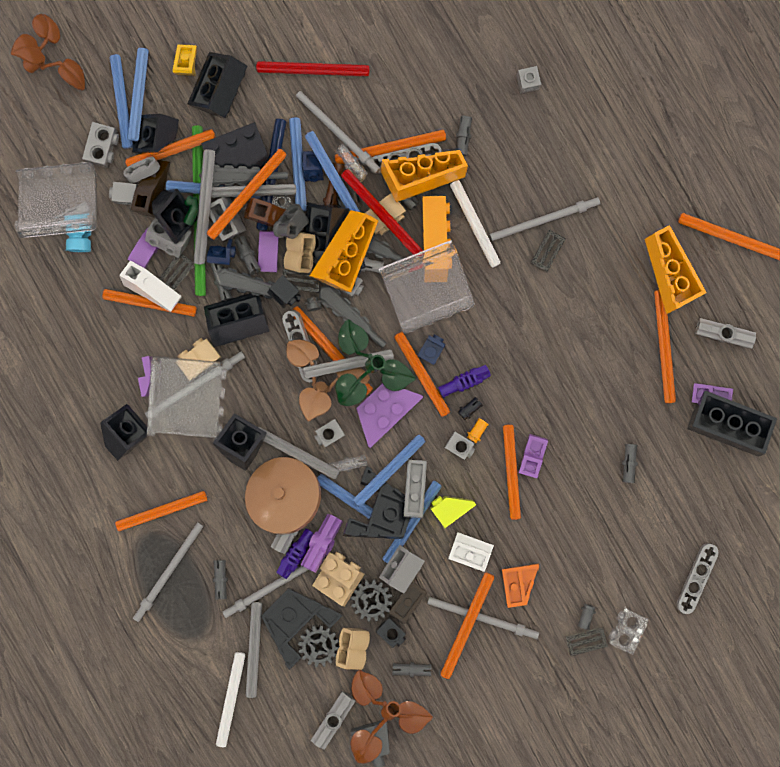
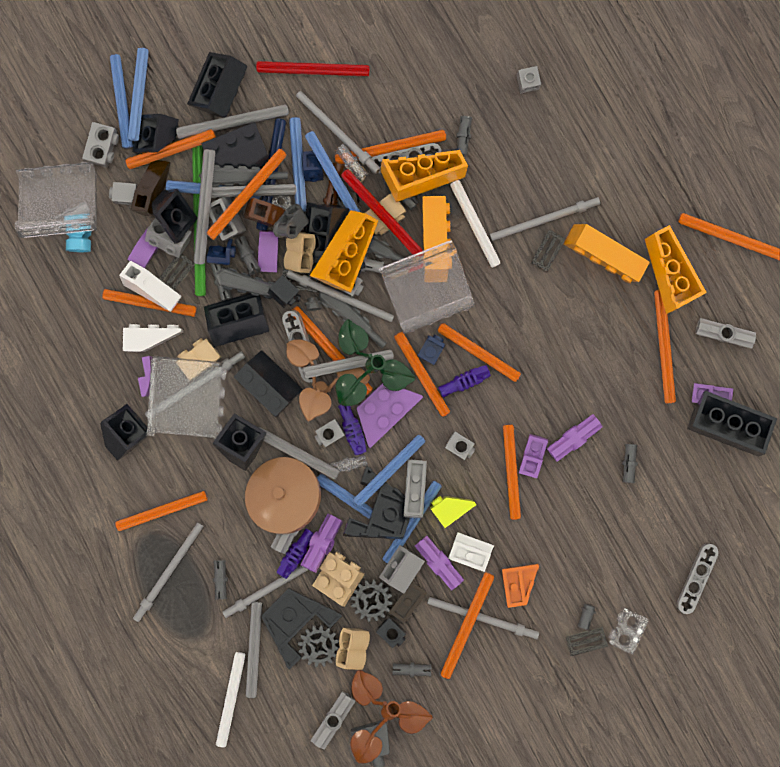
(33, 59): dark orange plant -> none
(141, 169): light grey beam -> none
(143, 339): none -> white slope
(185, 60): yellow slope -> none
(193, 210): dark green arm -> none
(233, 121): none -> light grey axle
(268, 383): none -> black slope
(306, 281): none -> light grey bar
(352, 430): none -> dark purple hinge
(439, 562): none -> medium lavender piece
(471, 407): black pin -> none
(478, 429): light orange pin -> none
(479, 352): none -> orange axle
(574, 437): none -> medium lavender piece
(606, 252): none -> light orange wedge

